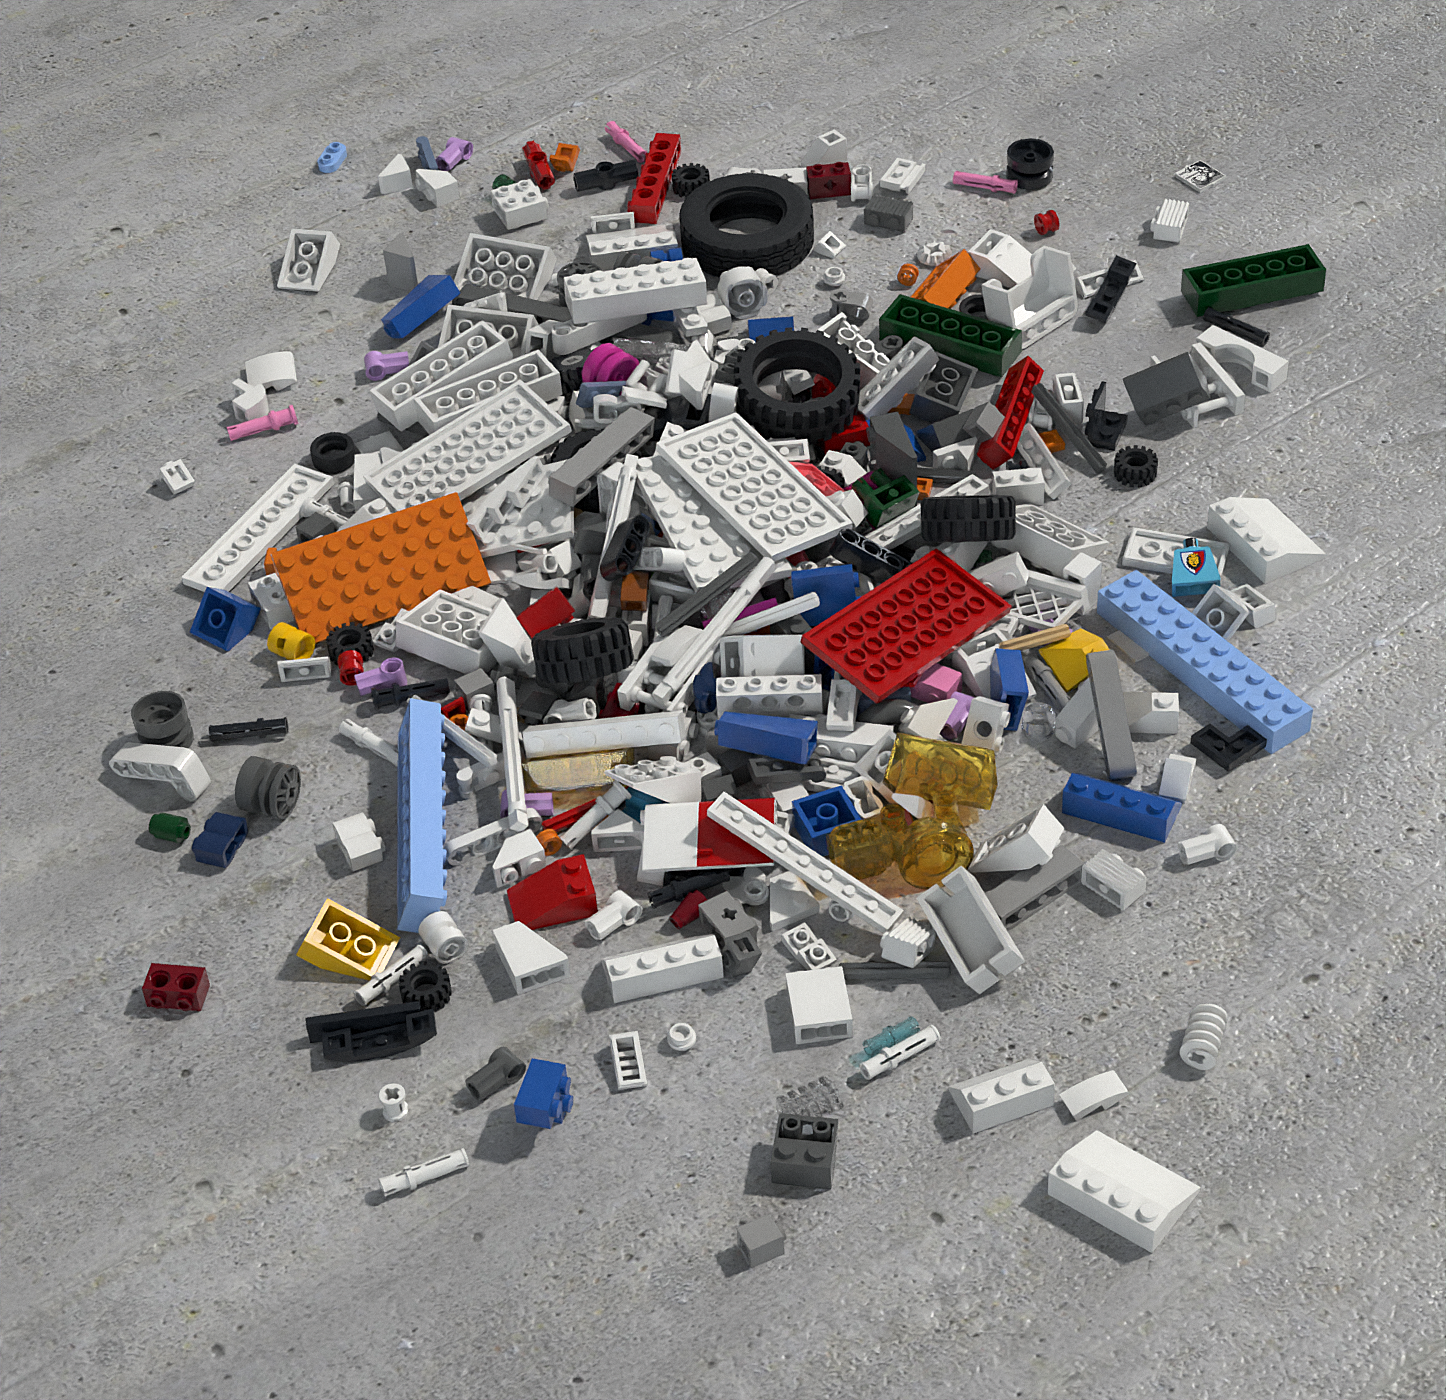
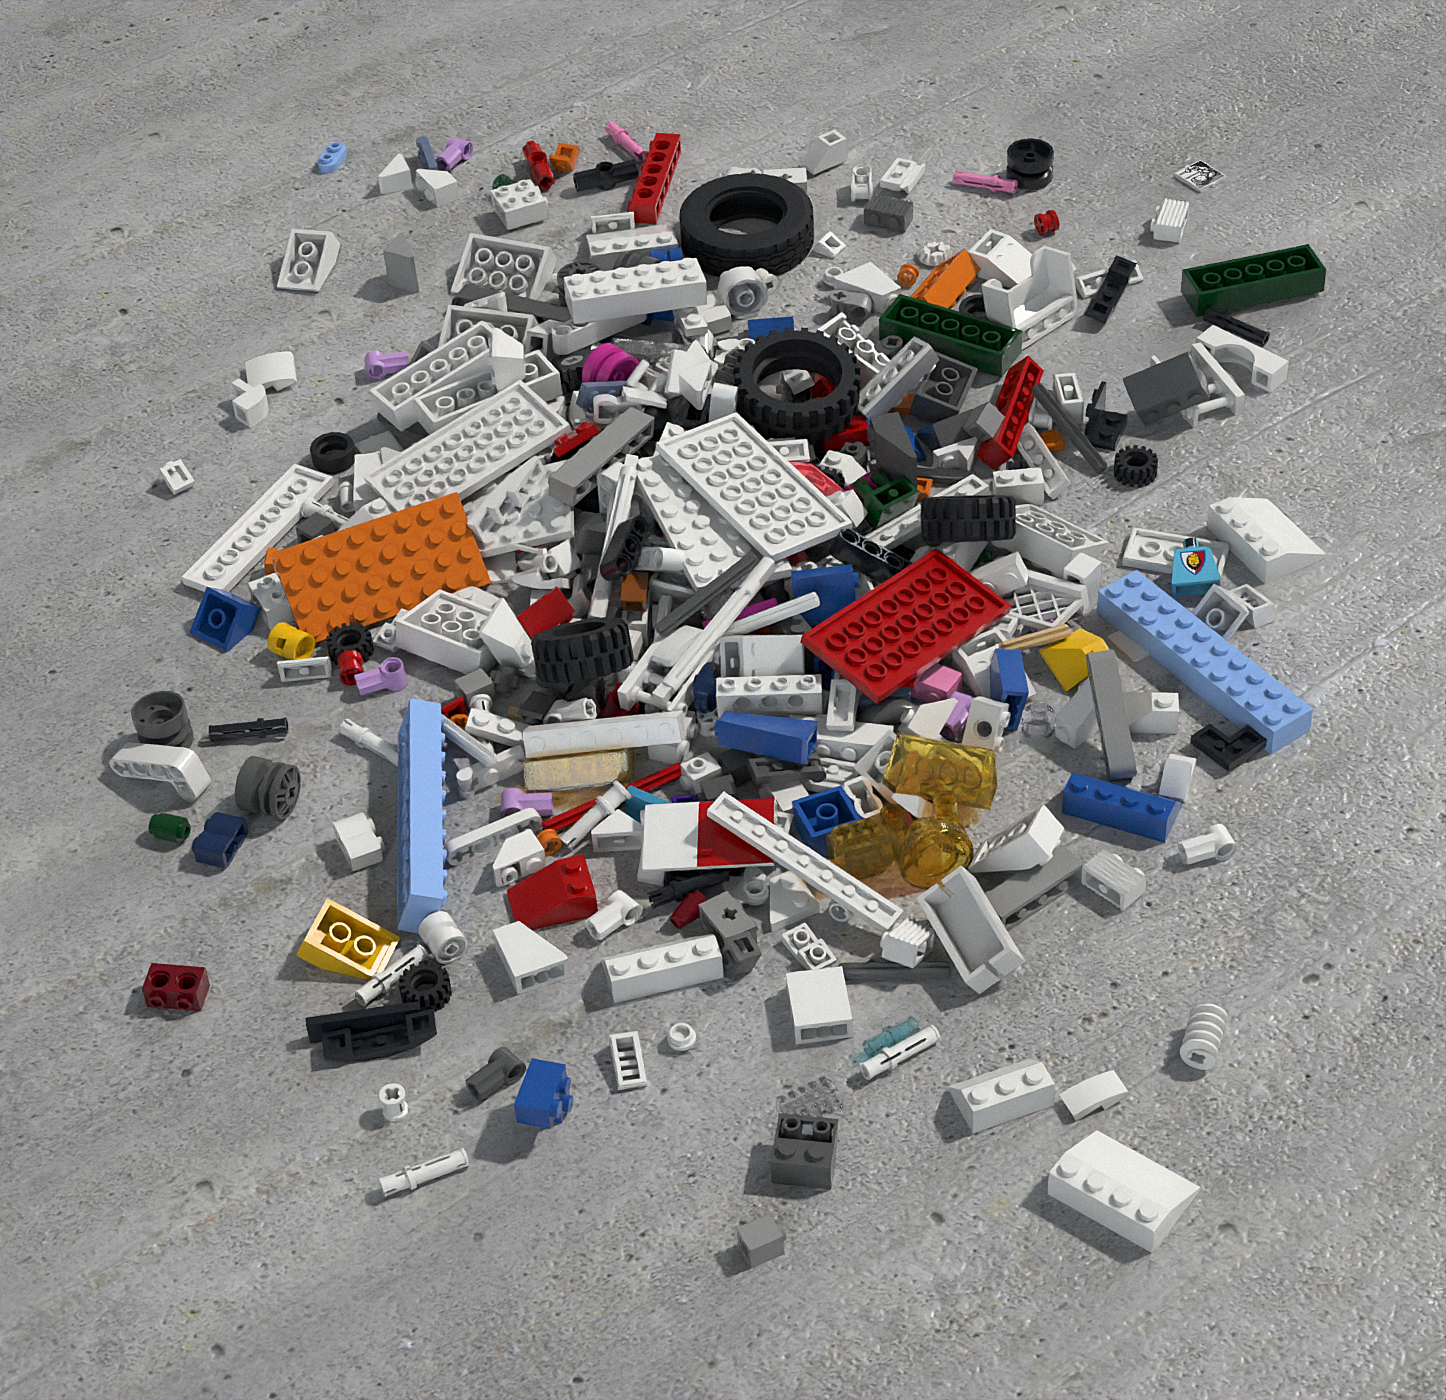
(273, 420): bright pink pin -> none
(397, 694): black pin -> none
(419, 305): blue slope -> none
(506, 359): none -> white slope
(512, 758): white piece -> none
(577, 436): none -> red wing
(662, 779): white slope -> none
(688, 178): black tyre -> none
(828, 180): dark red brick -> none
(871, 281): none -> white slope
(1044, 676): light grey pin -> none

